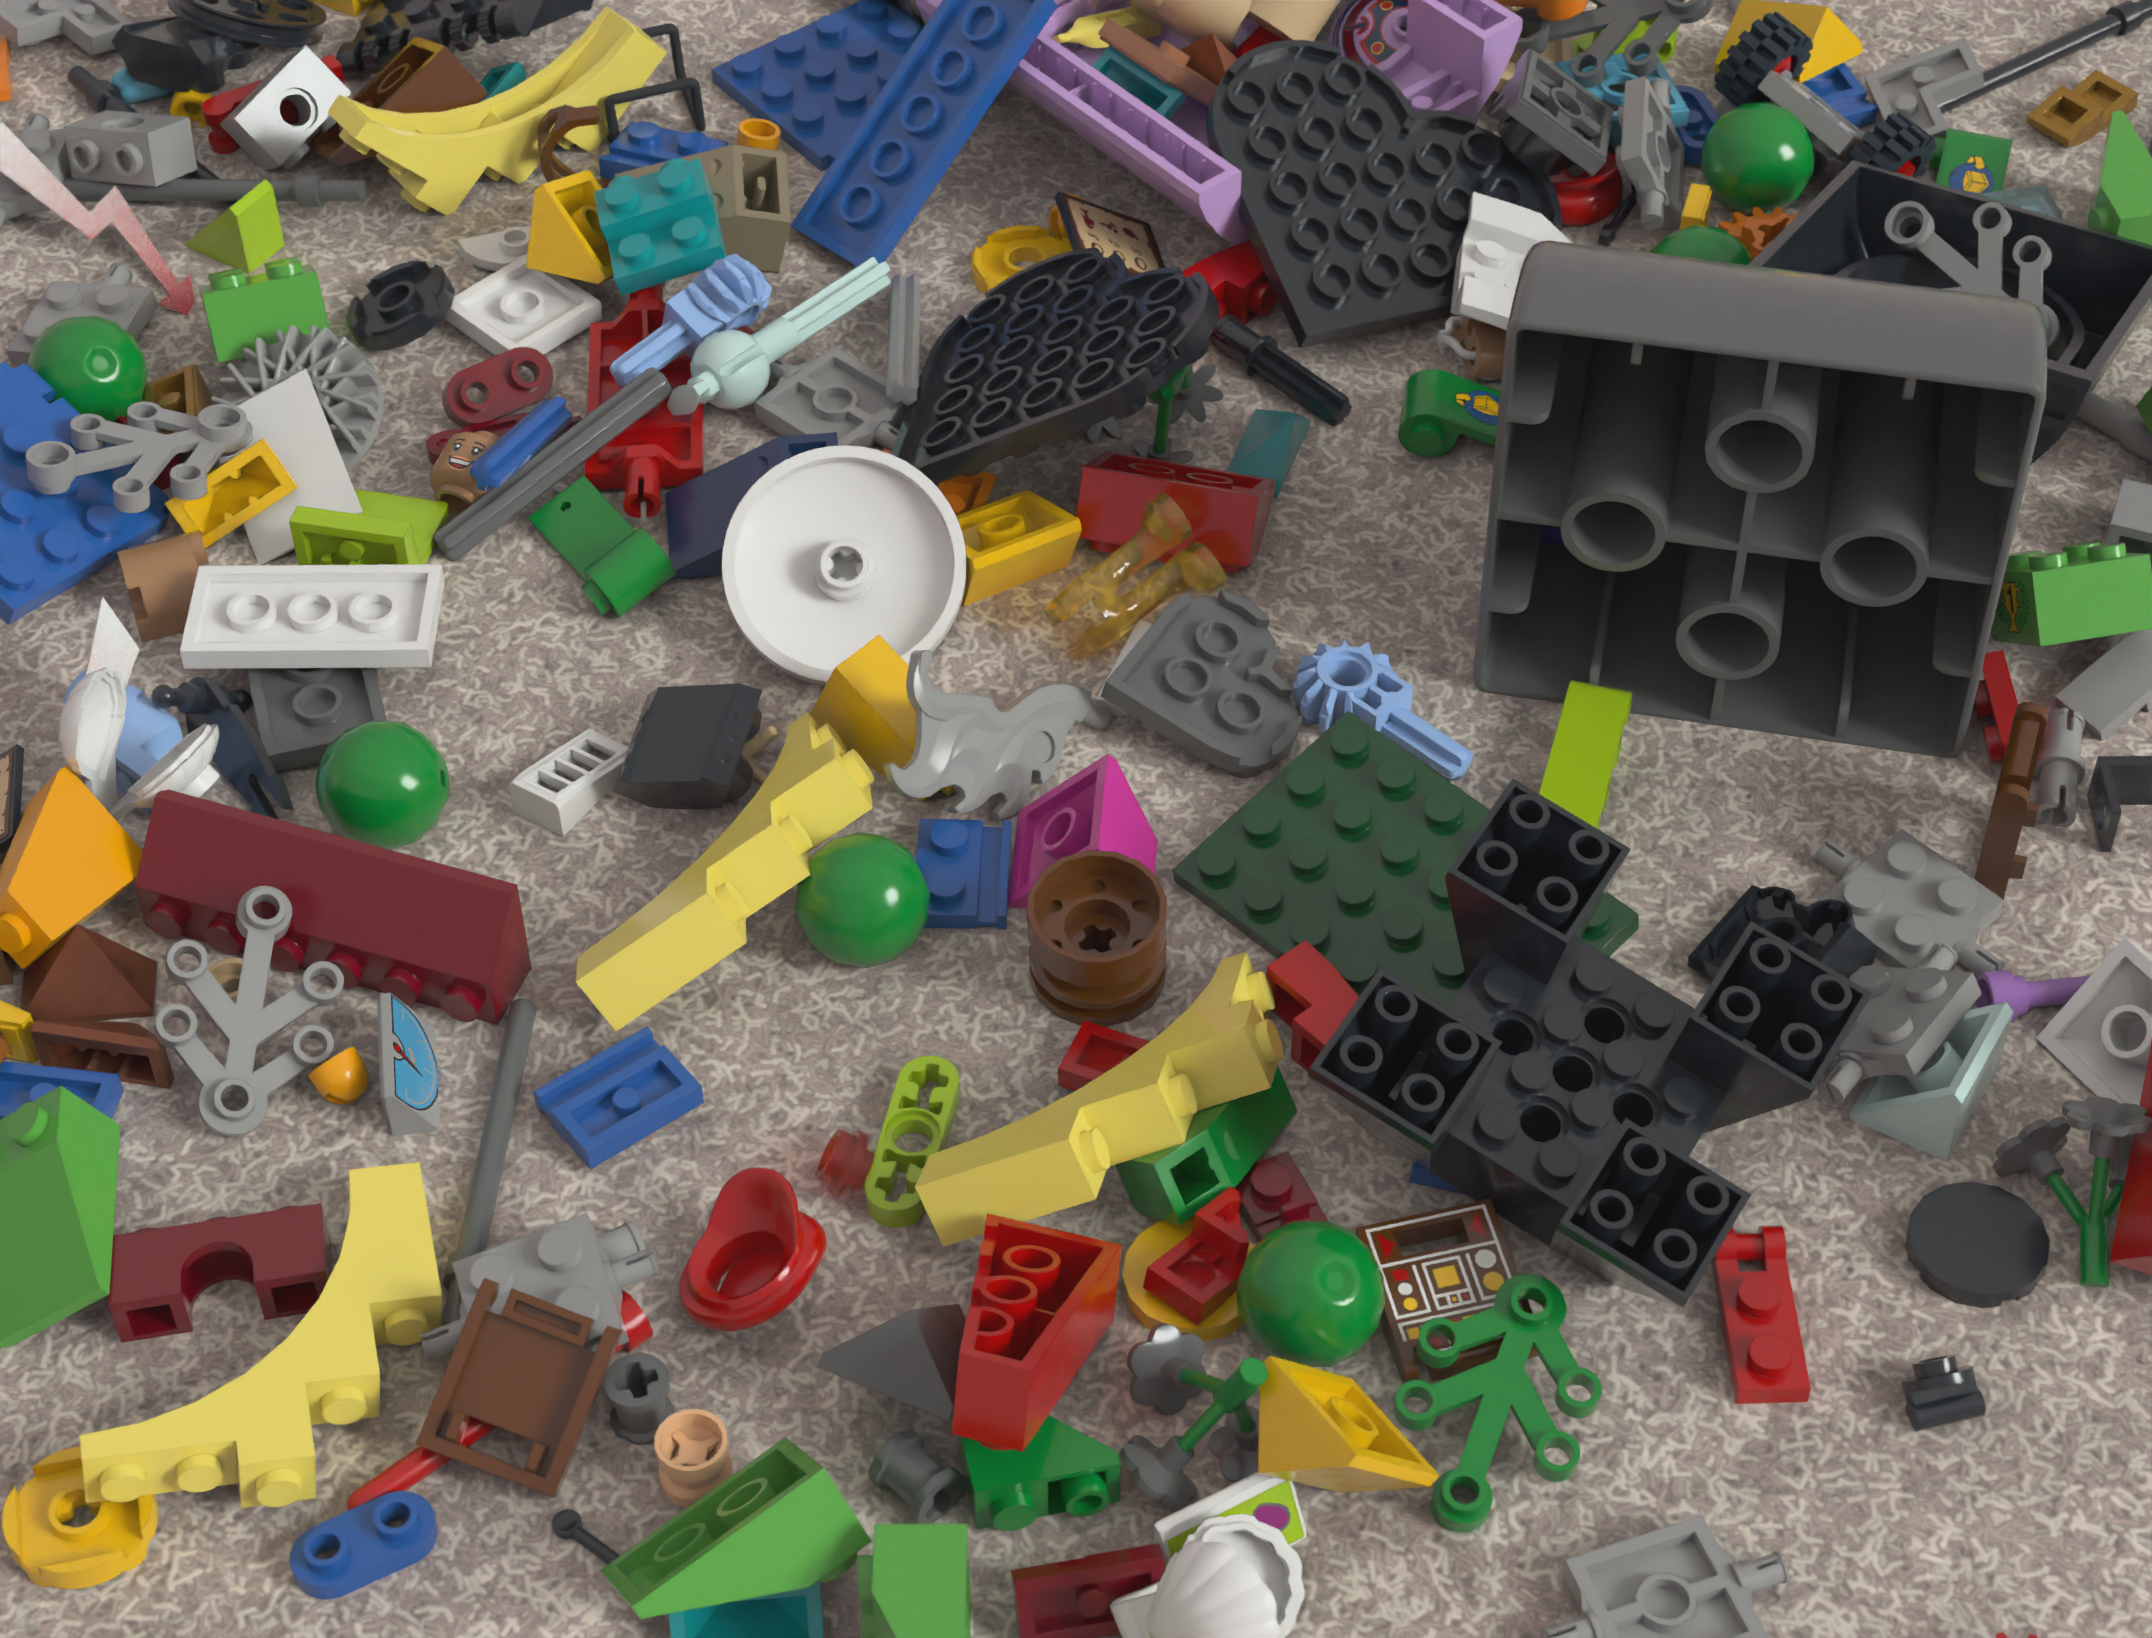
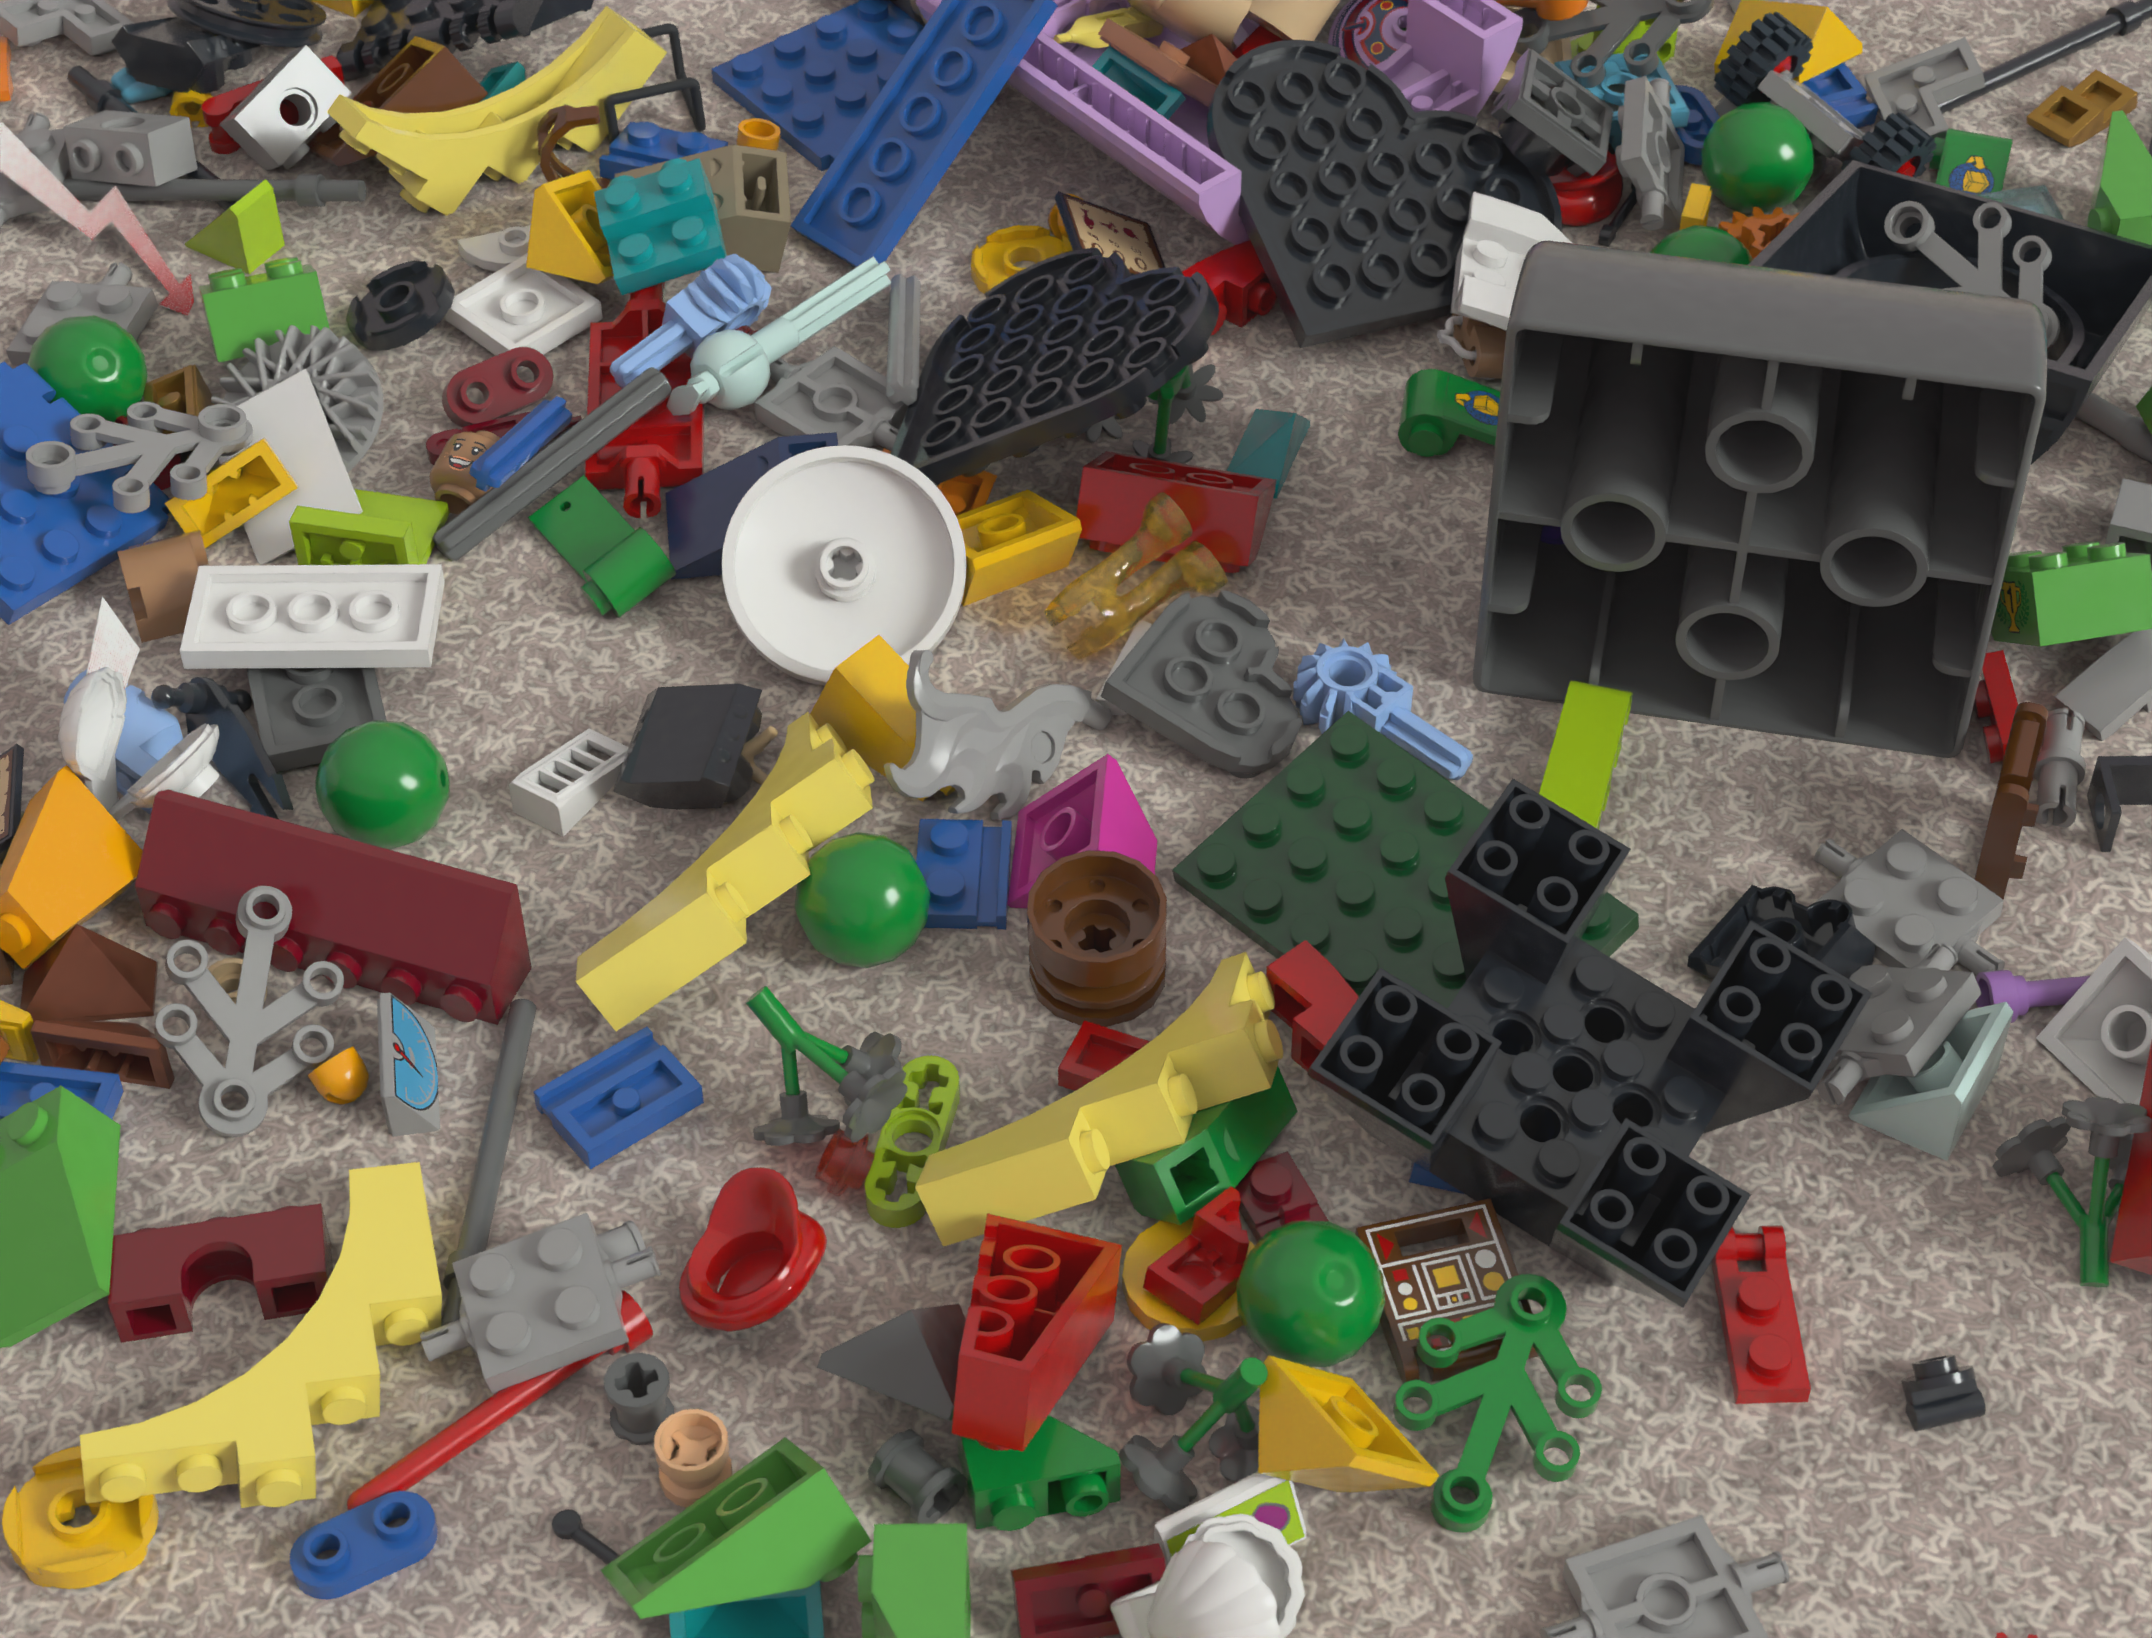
(523, 1376): reddish brown container -> none
(867, 1079): none -> dark grey plant
(1262, 357): black axle -> none
(1977, 1244): black tile -> none

